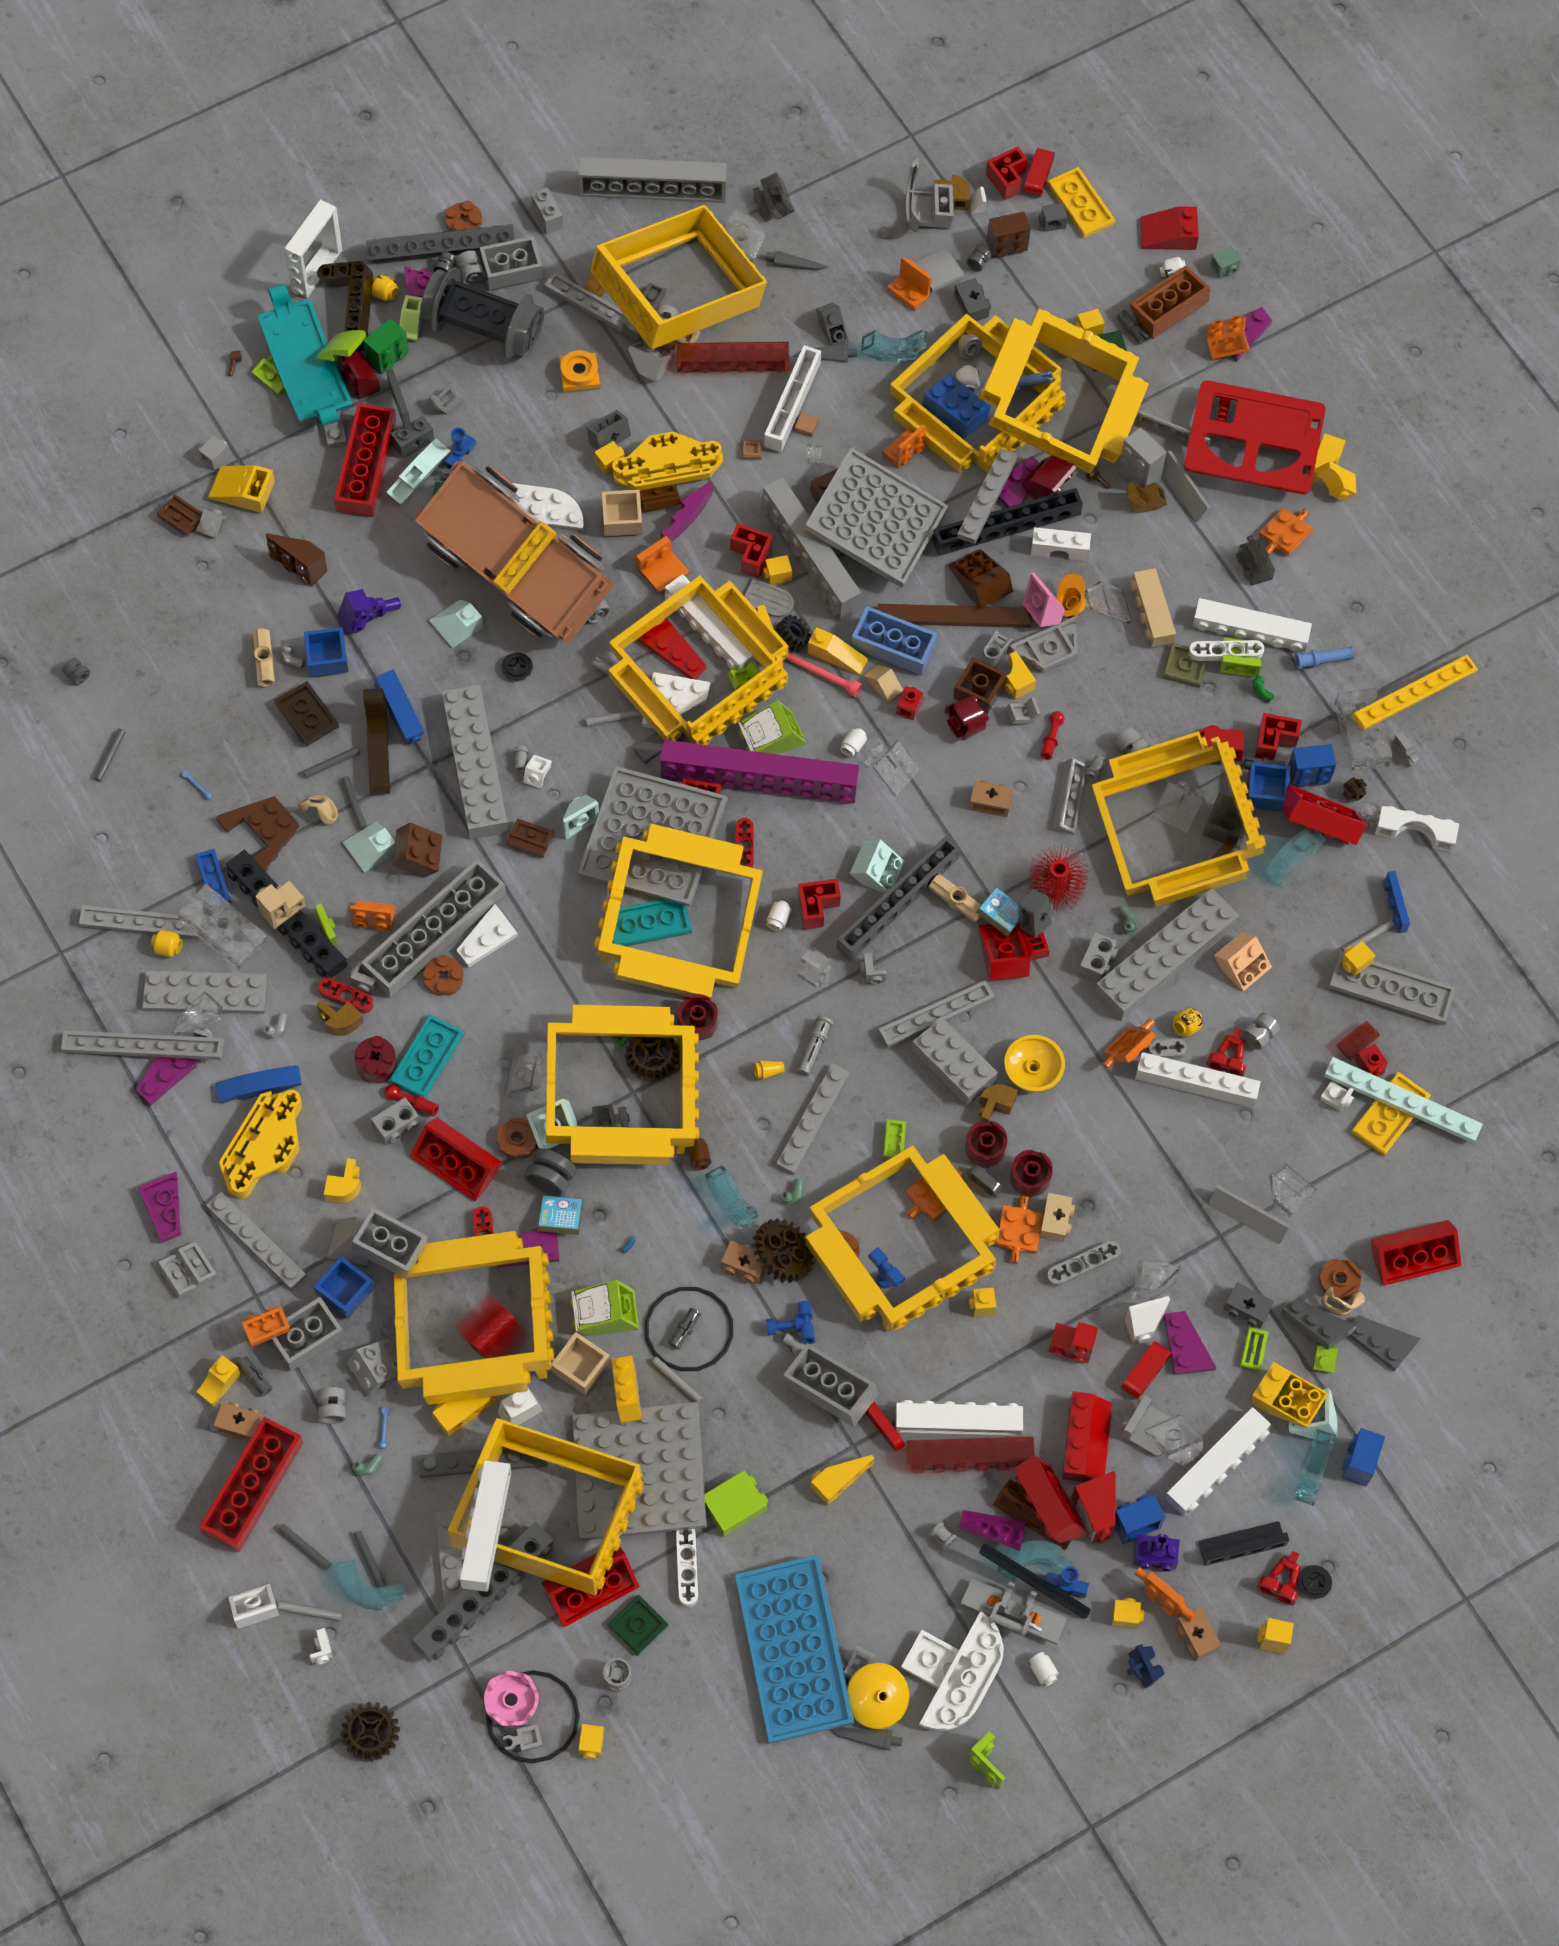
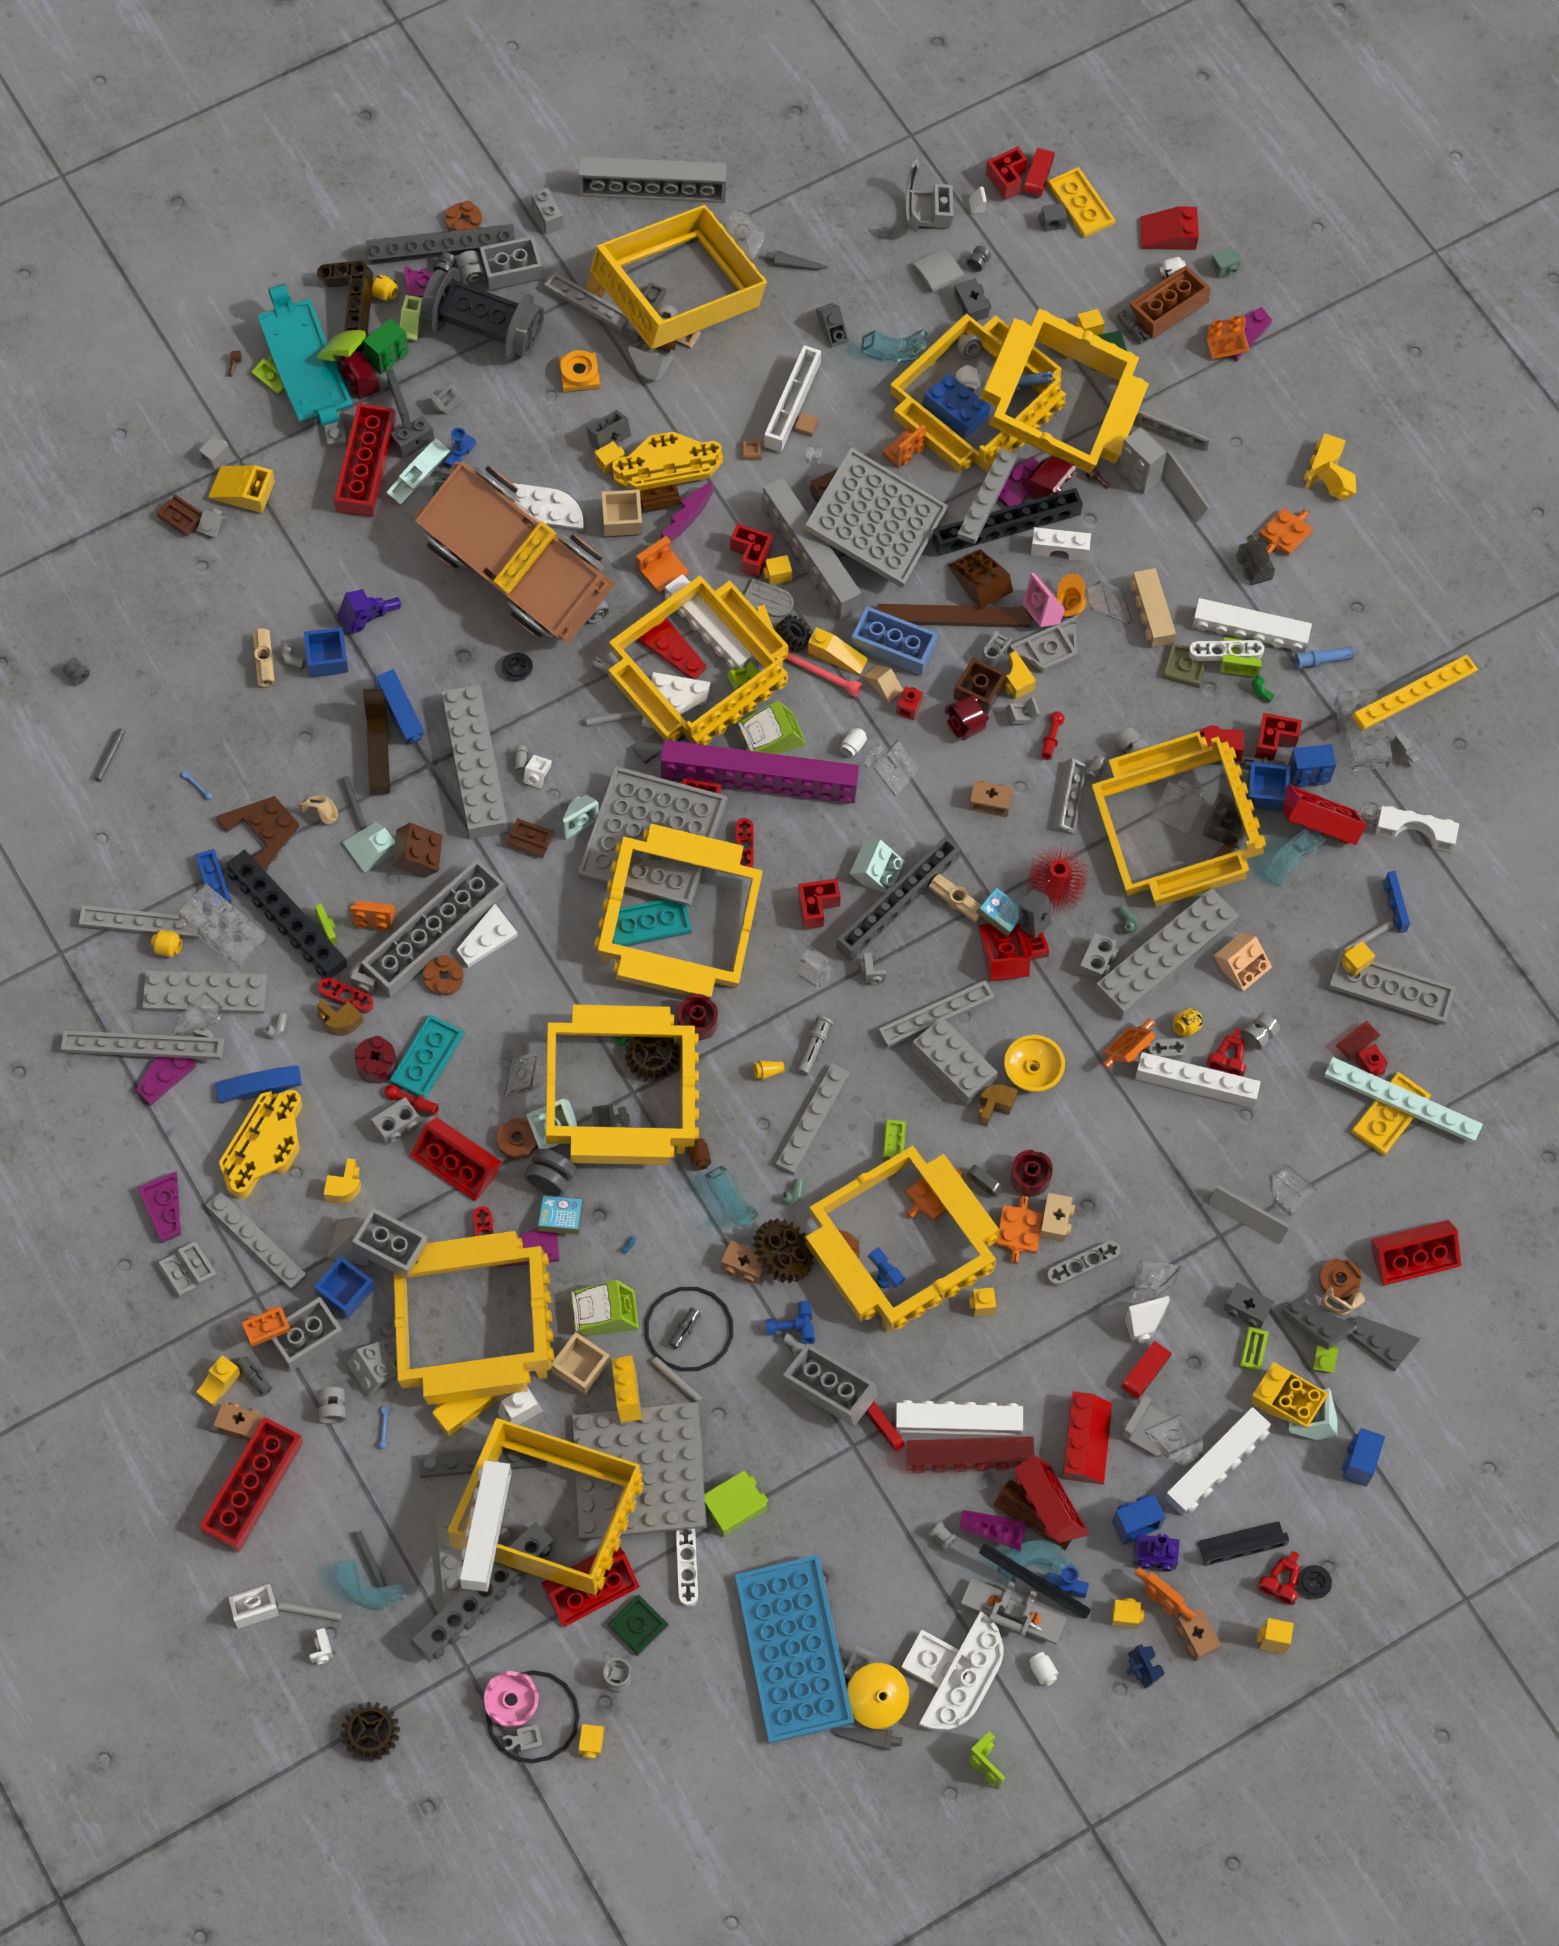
(279, 903): tan brick -> none
(298, 557): reddish brown slope -> none
(305, 1546): dark grey bar -> none
(306, 713): dark brown plate -> none
(323, 220): white window -> none
(331, 762): dark grey bar -> none
(368, 1467): sand green arm -> none
(457, 622): light aqua slope -> none
(489, 1332): red piece -> none
(733, 357): clear red brick -> none
(776, 195): clear smoke brick -> none
(778, 915): white brick -> none
(835, 352): dark grey bar -> none
(837, 1478): yellow slope -> none
(911, 285): orange bracket -> none
(961, 192): pearl gold brick -> none
(977, 1143): dark red brick -> none
(1008, 234): reddish brown brick -> none
(1073, 1342): red brick -> none
(1096, 1506): red slope -> none
(1146, 498): pearl gold brick -> none
(1186, 1346): magenta wing -> none
(1258, 421): red door -> none
(1314, 1466): clear light blue arch -> none
(1337, 1096): white bracket -> none
(1354, 789): dark brown gear -> none

